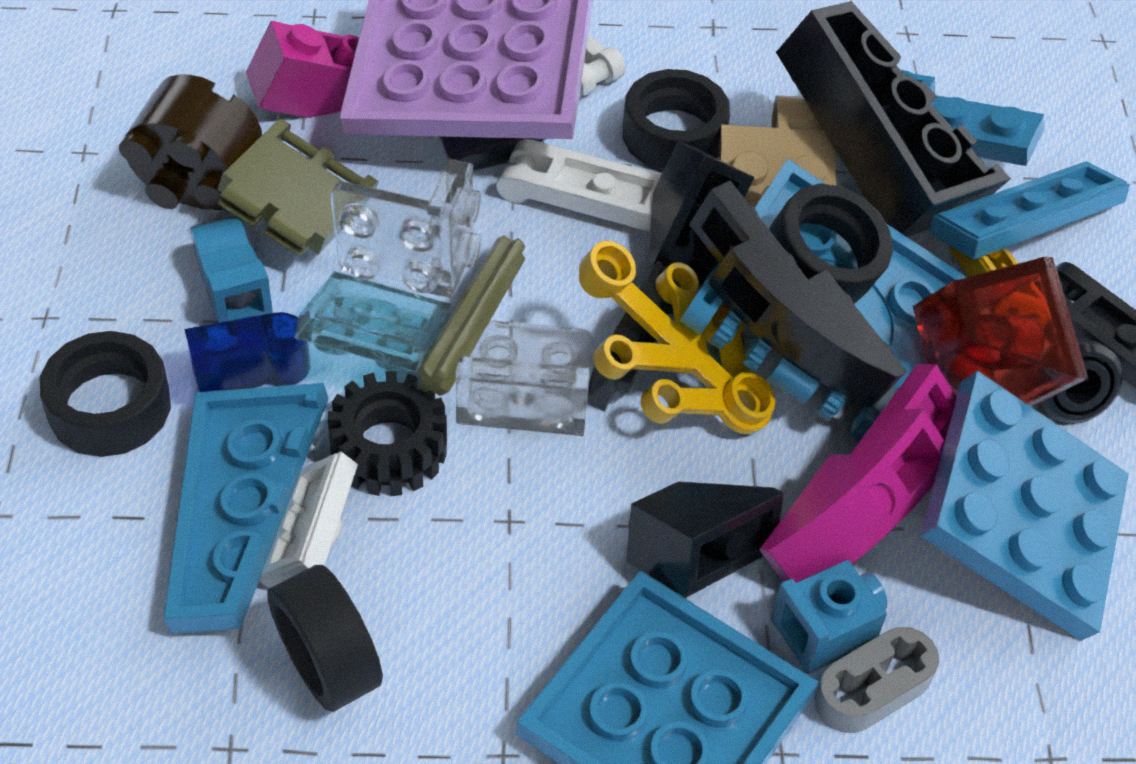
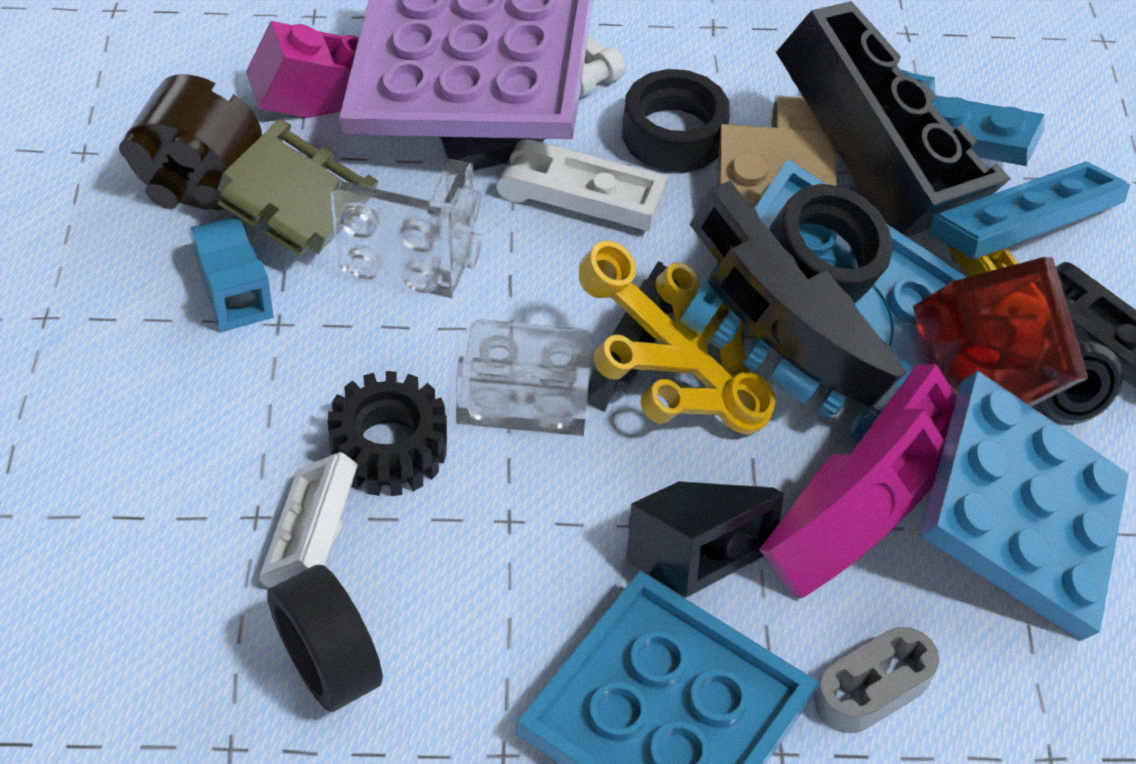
(97, 356): black tyre -> none
(233, 497): dark azure wing -> none
(248, 353): clear blue leg -> none
(372, 322): clear light blue plate -> none
(470, 315): olive axle -> none
(677, 199): black slope -> none
(829, 614): dark azure brick -> none

